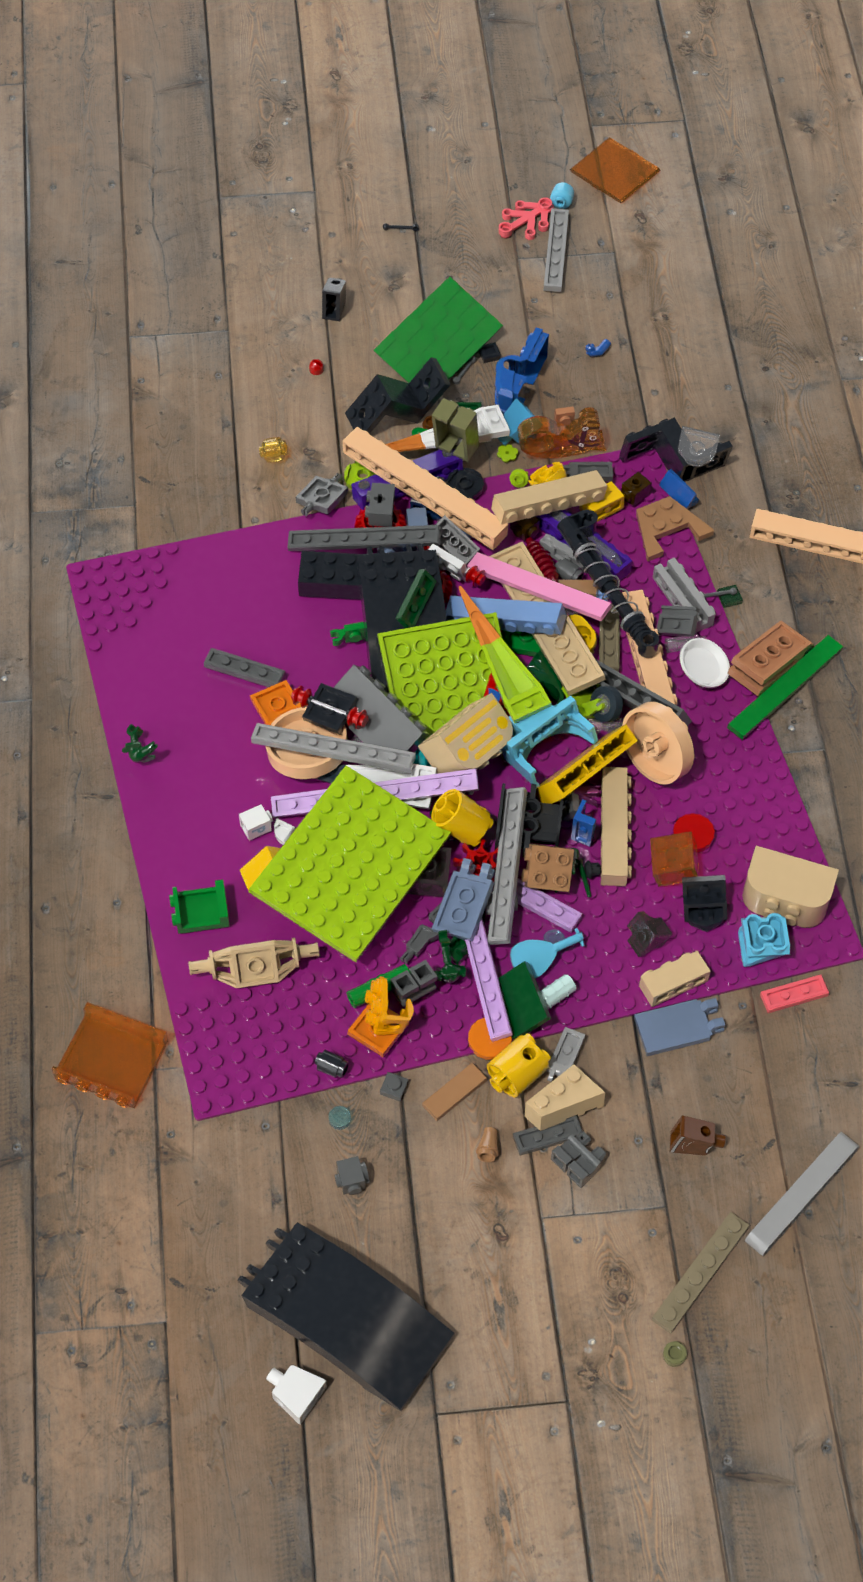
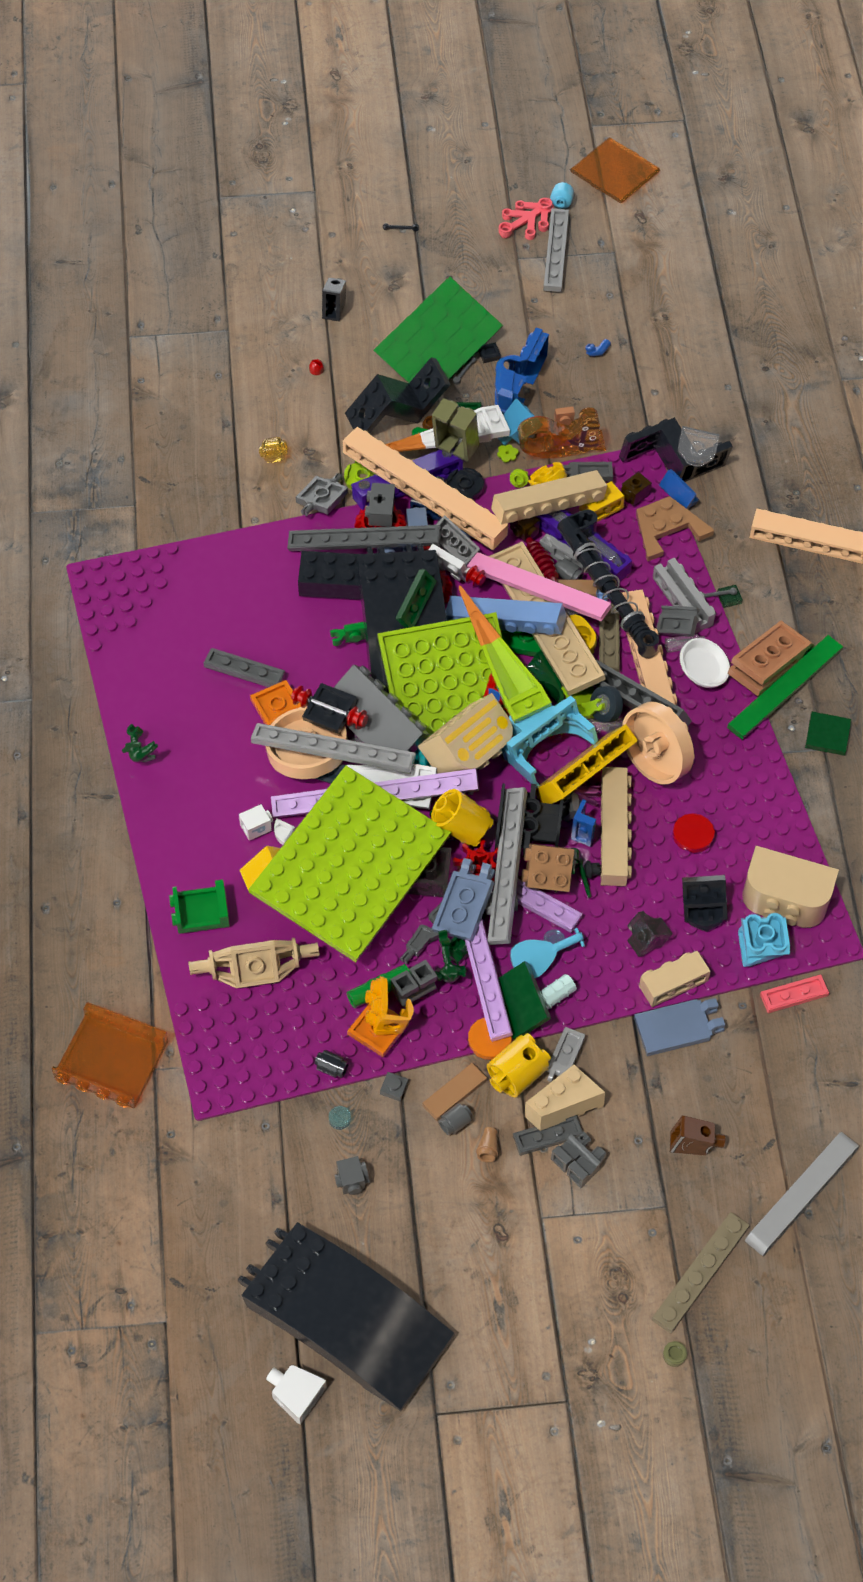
(455, 1119): none -> dark grey brick
(674, 858): clear orange brick -> none
(828, 733): none -> dark green tile

